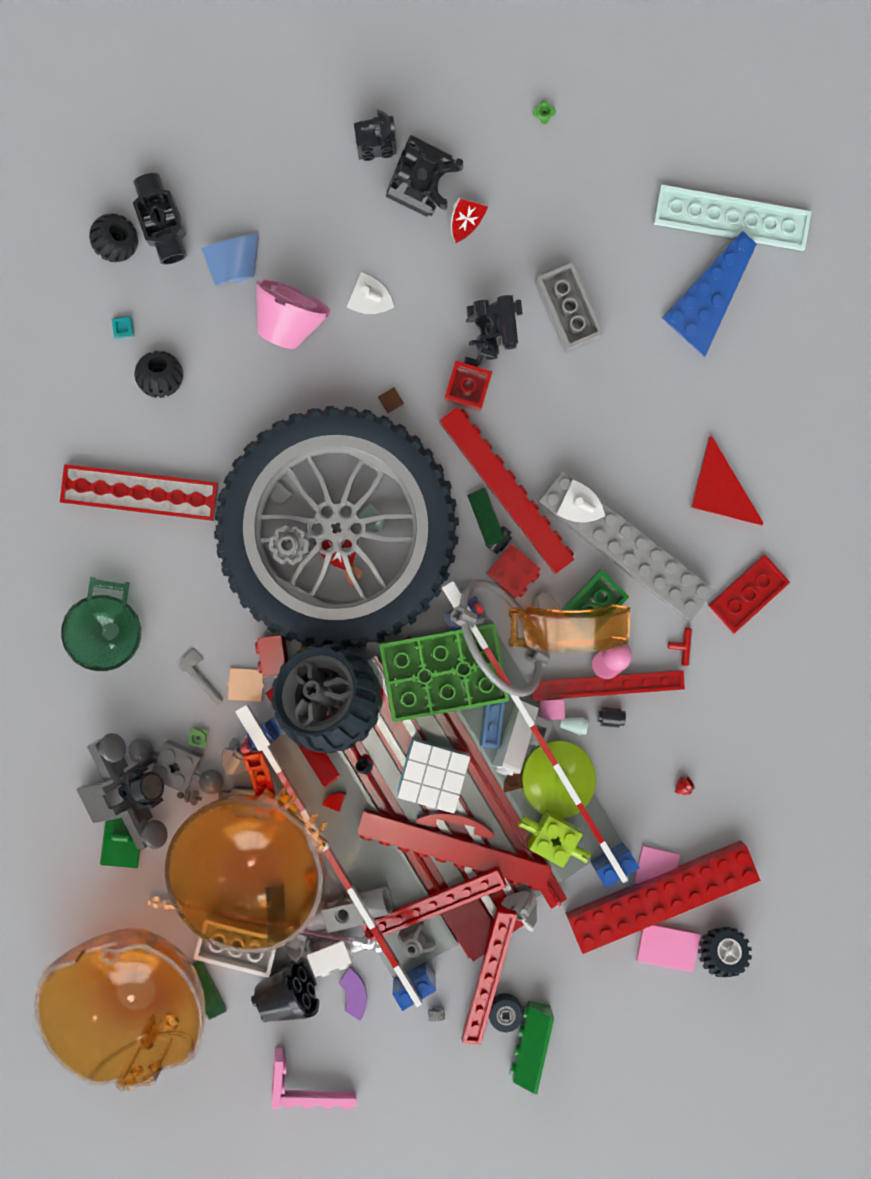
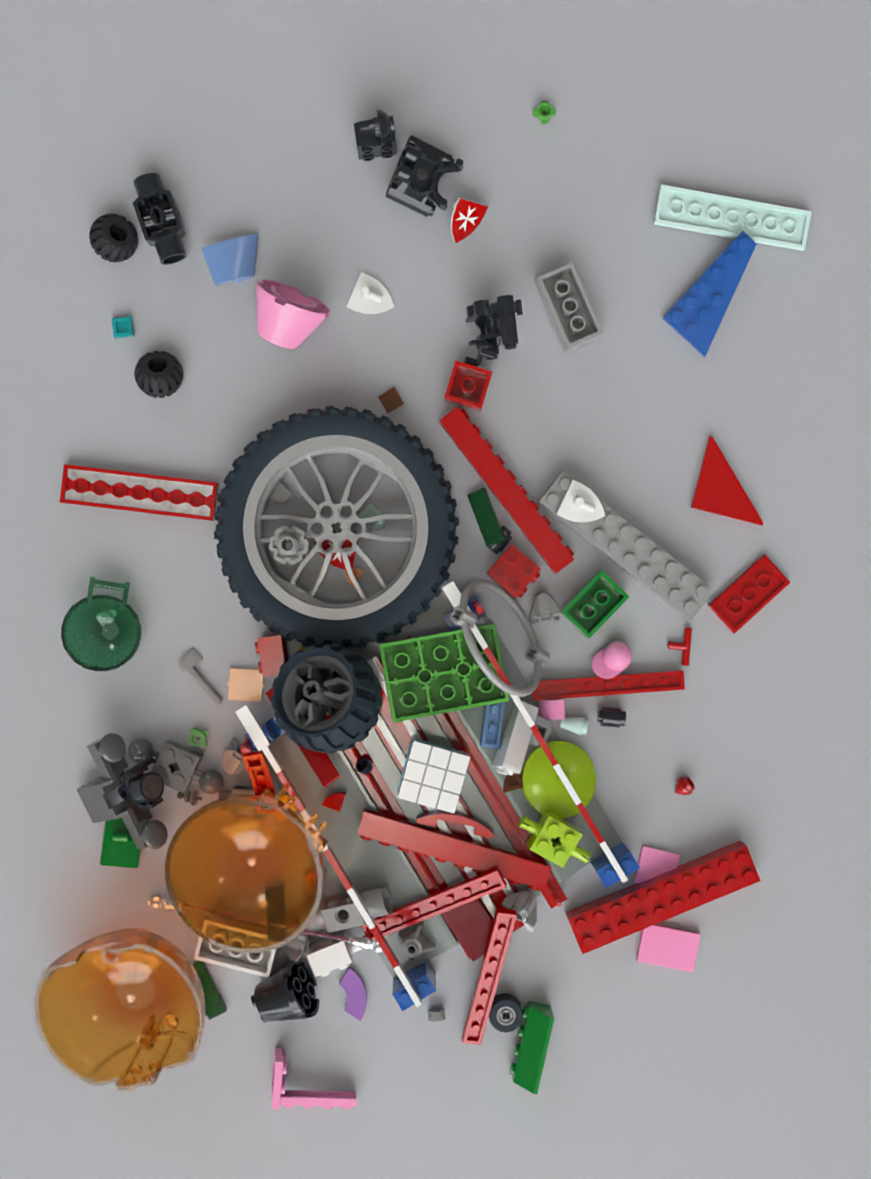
(570, 629): clear orange windscreen -> none
(725, 952): black wheel -> none

